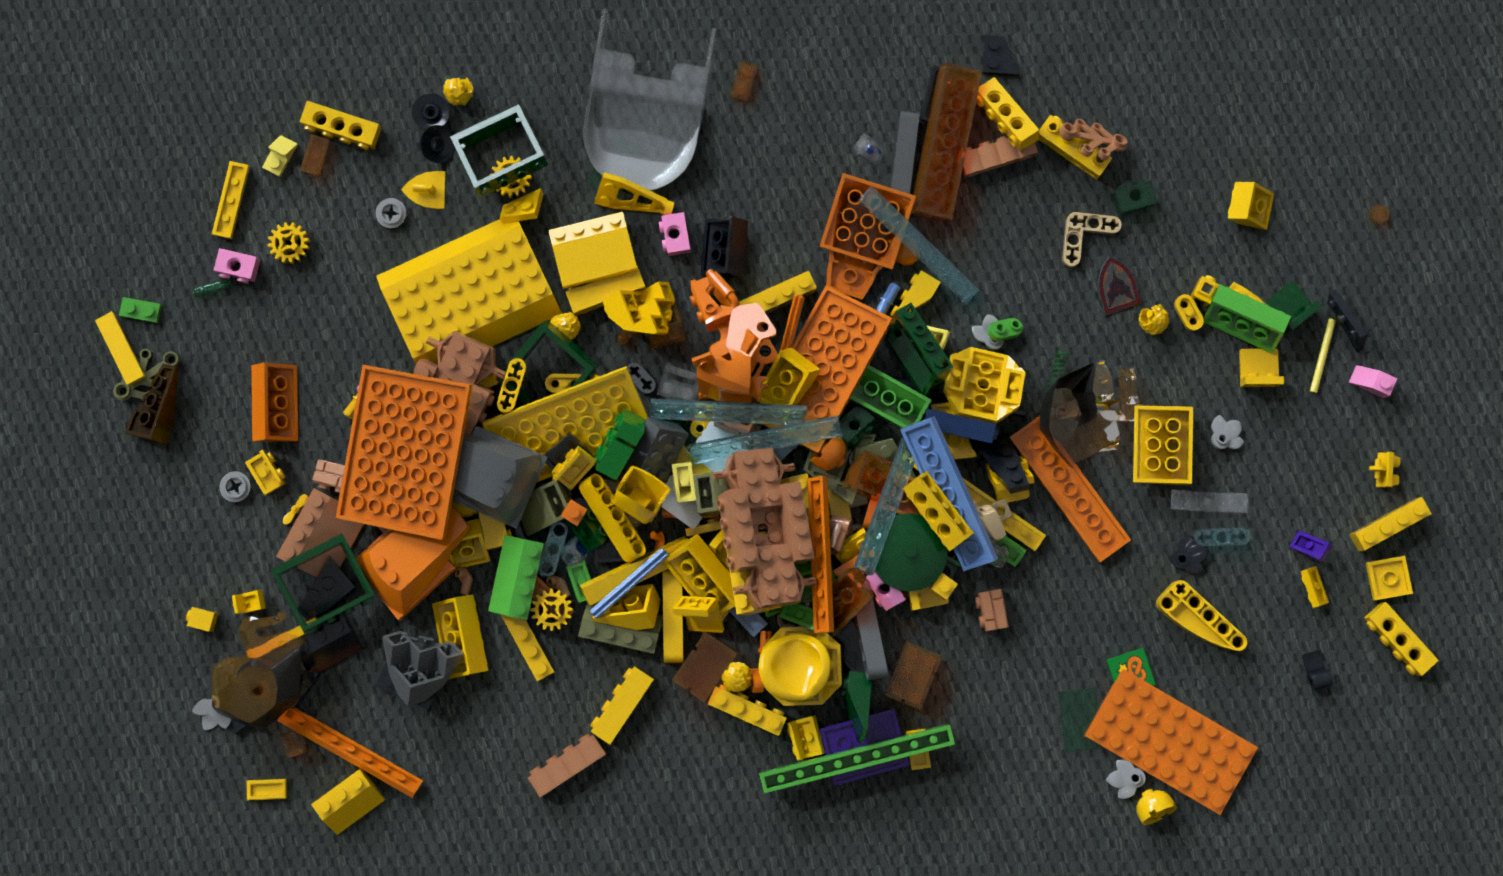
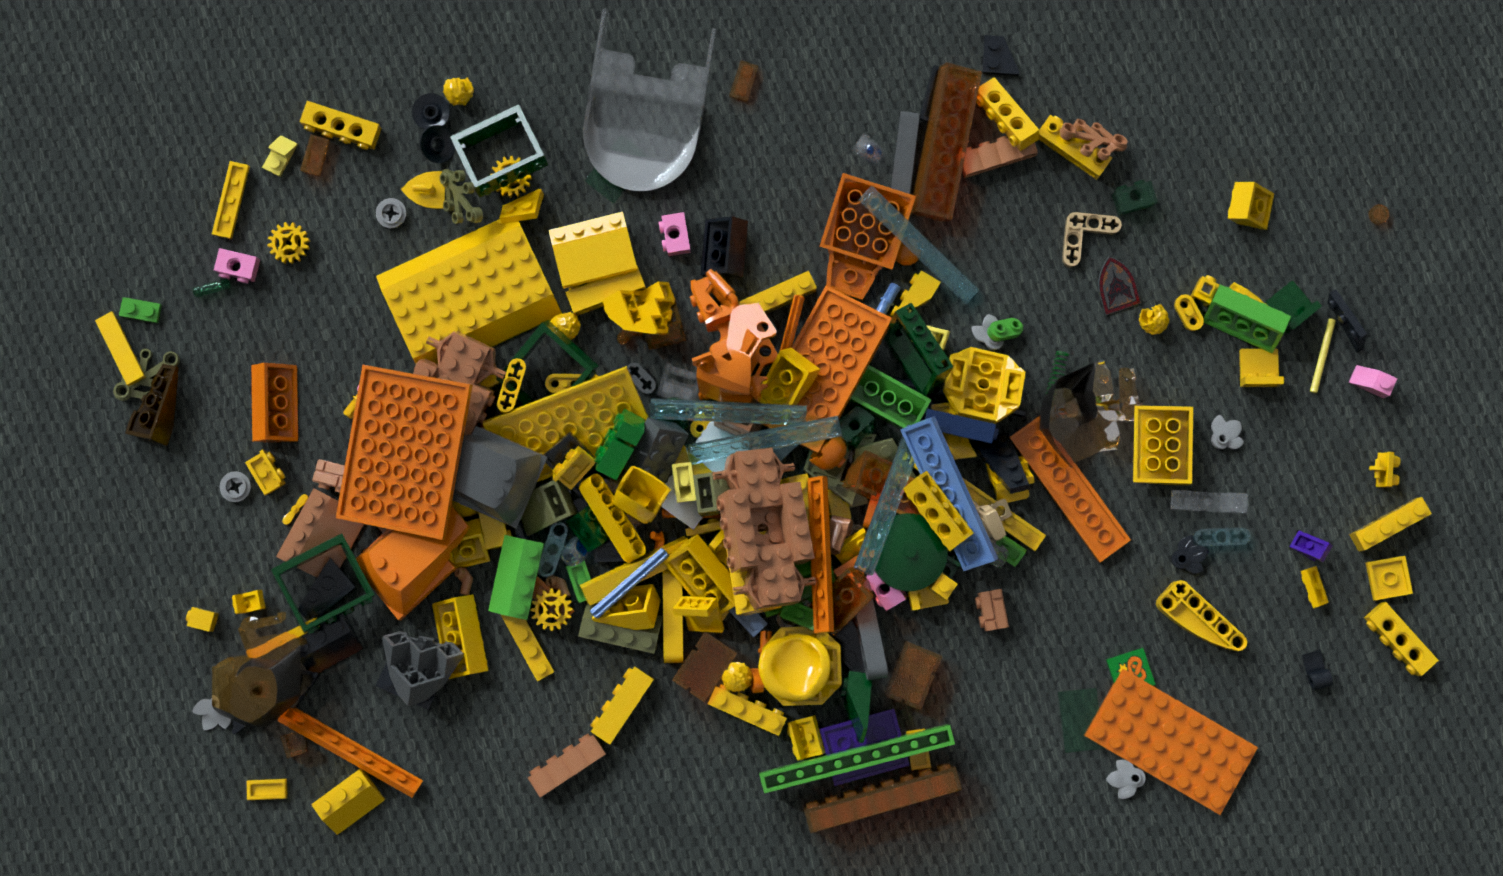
(448, 180): none -> olive plant
(573, 512): orange plate -> none
(609, 189): yellow plate -> none
(882, 798): none -> clear orange brick
(1154, 806): yellow cylinder -> none

